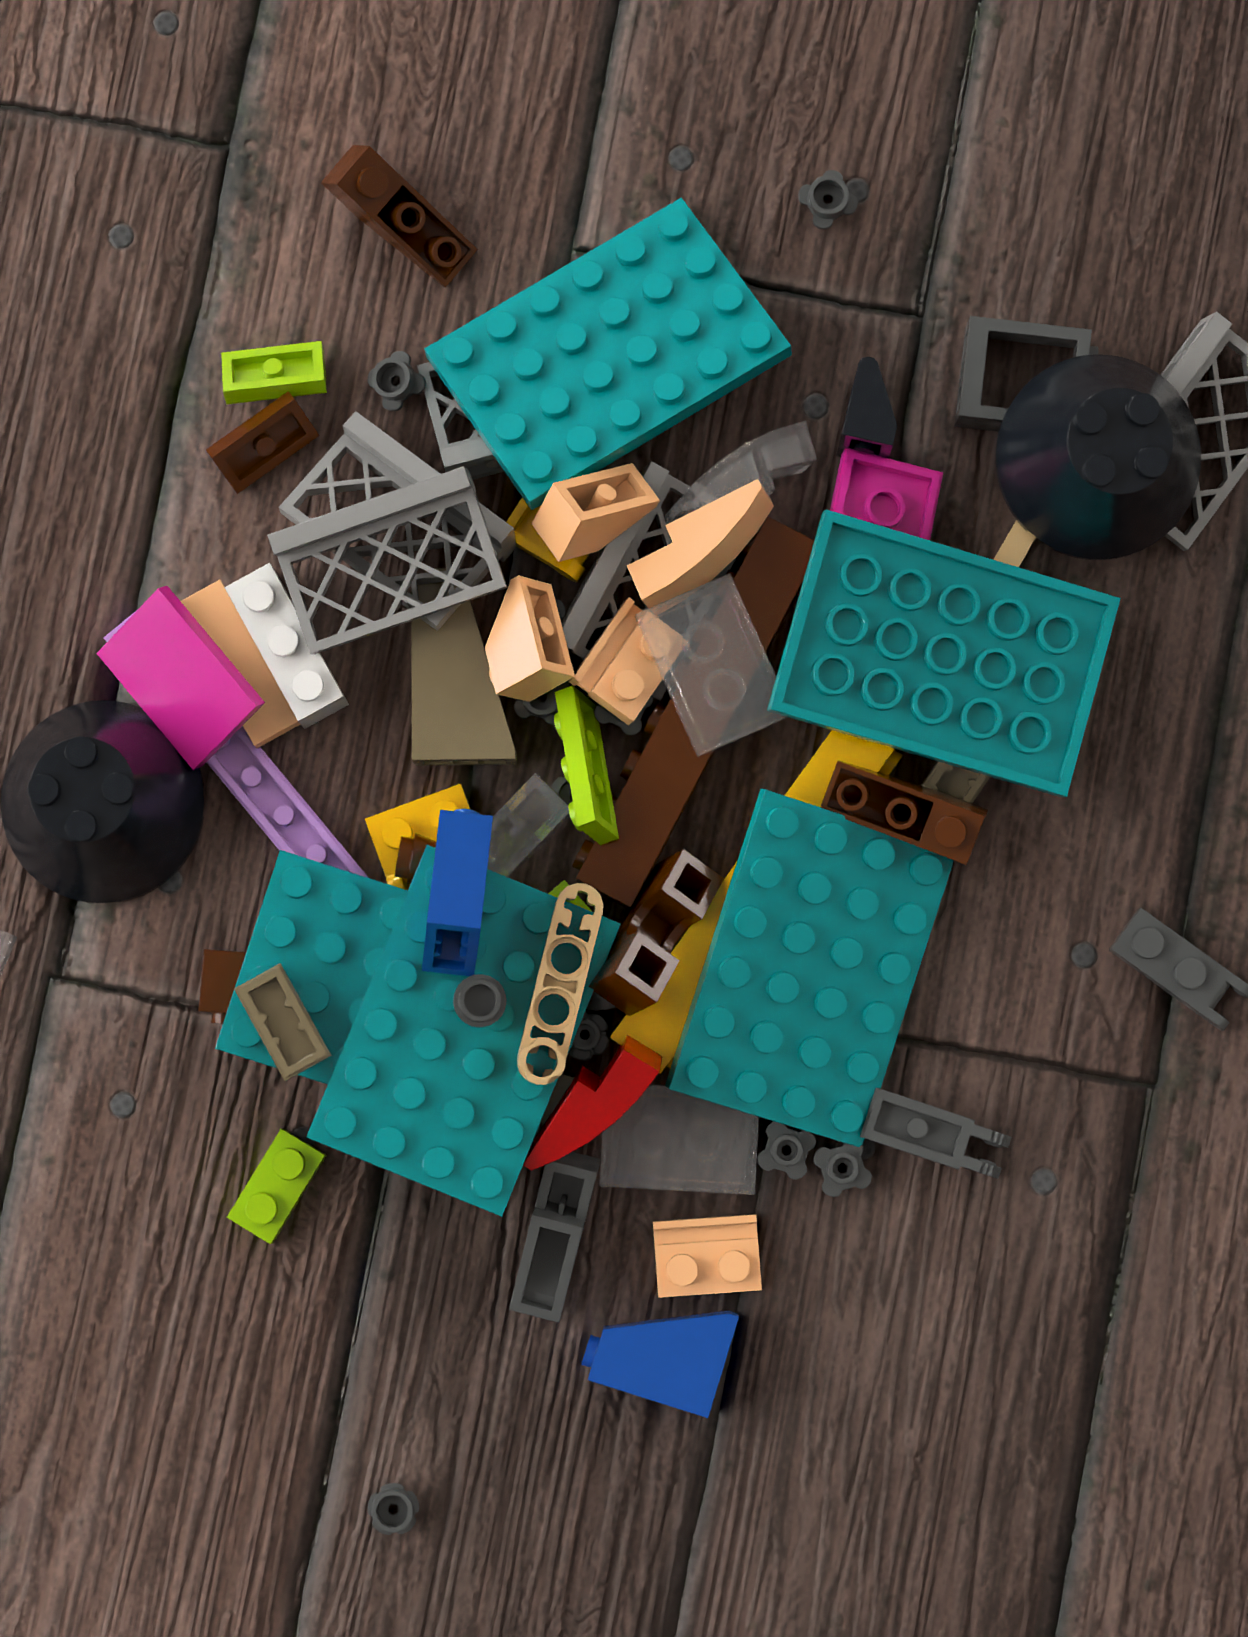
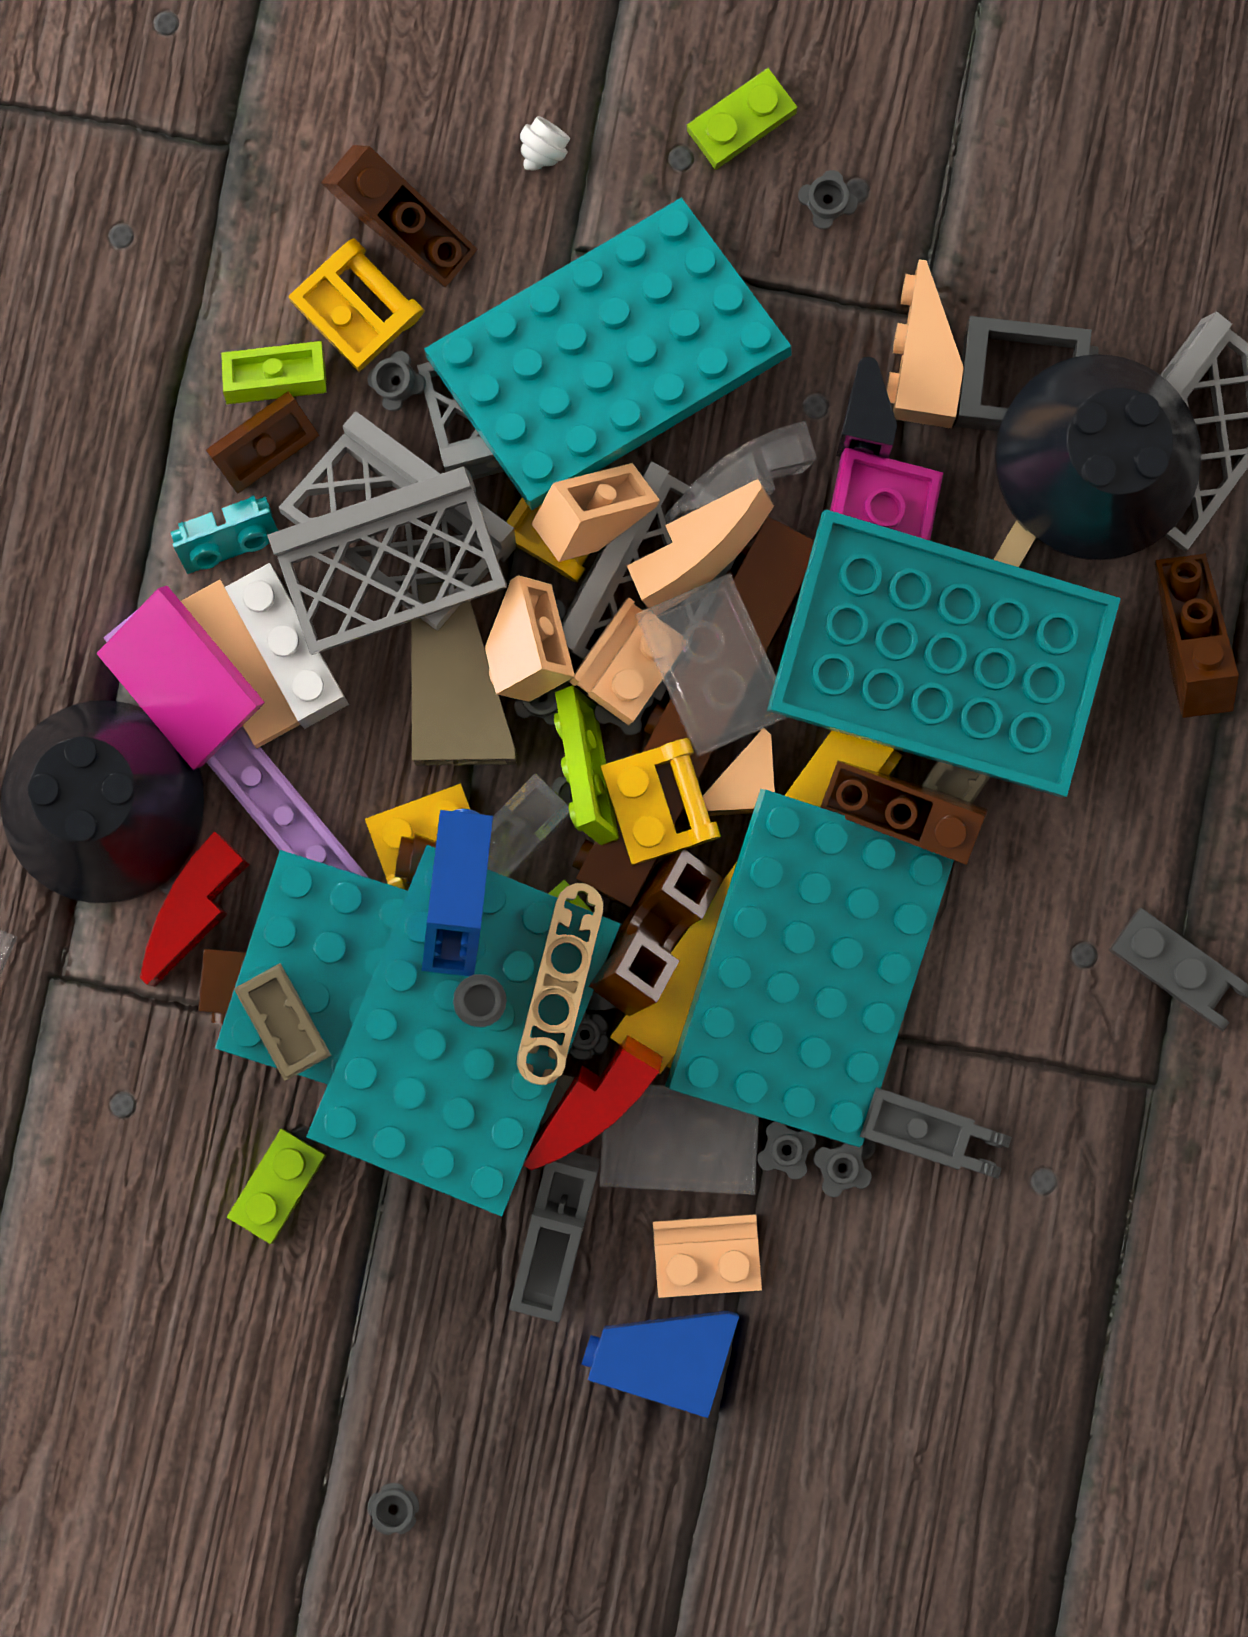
(190, 907): none -> red slope
(204, 544): none -> teal hinge
(344, 316): none -> yellow plate
(542, 144): none -> white plate
(643, 807): none -> yellow plate
(741, 782): none -> light nougat slope
(742, 118): none -> lime plate
(930, 362): none -> light nougat slope
(1196, 637): none -> reddish brown slope

